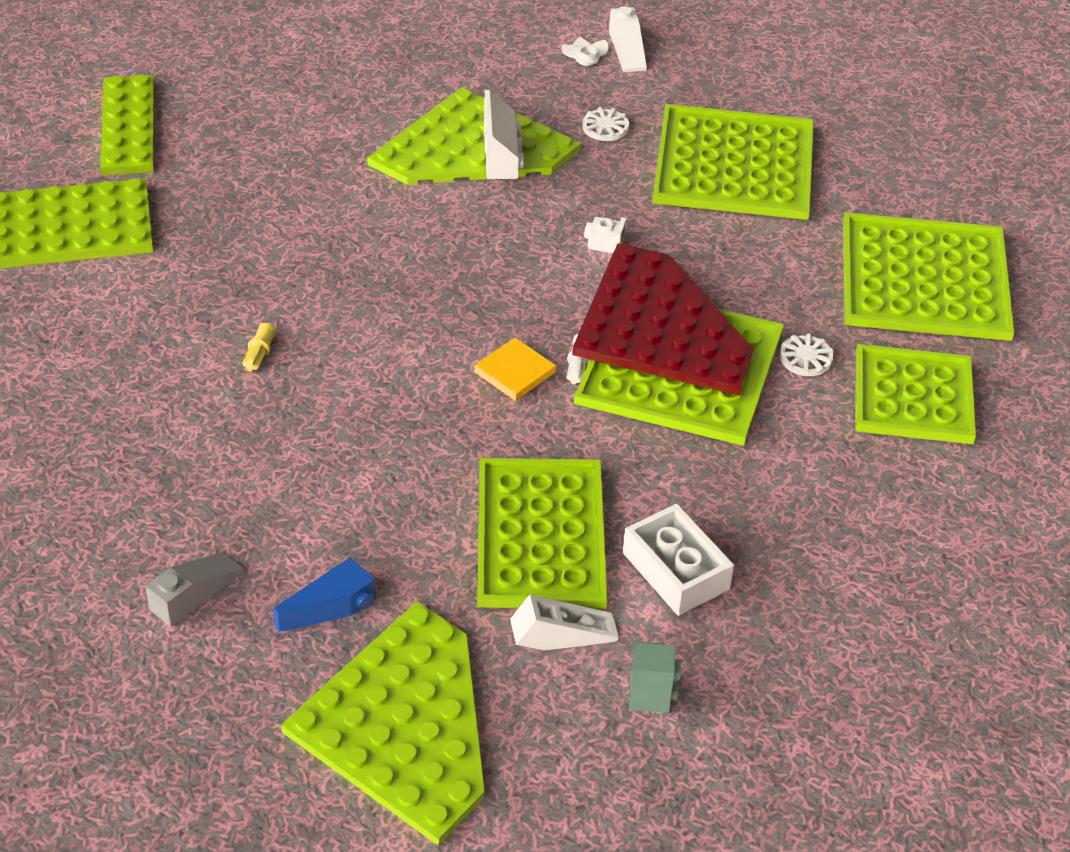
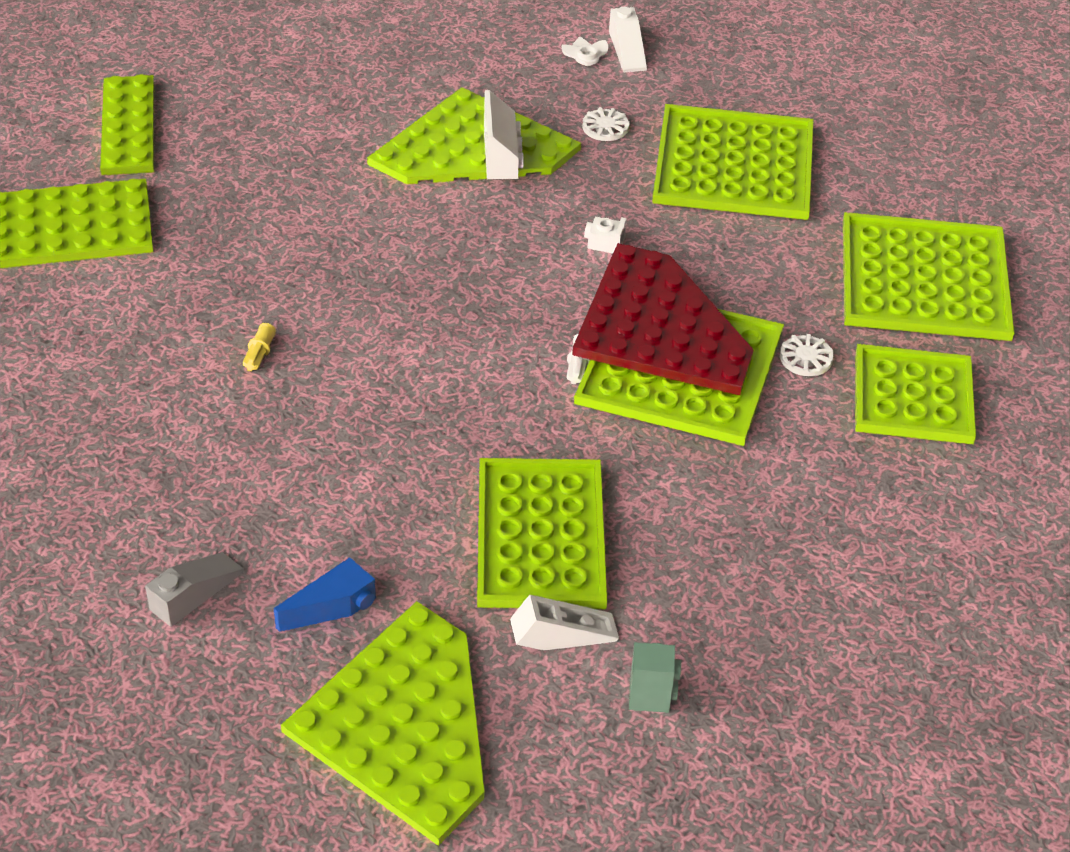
(515, 369): yellow tile -> none
(677, 559): white brick -> none

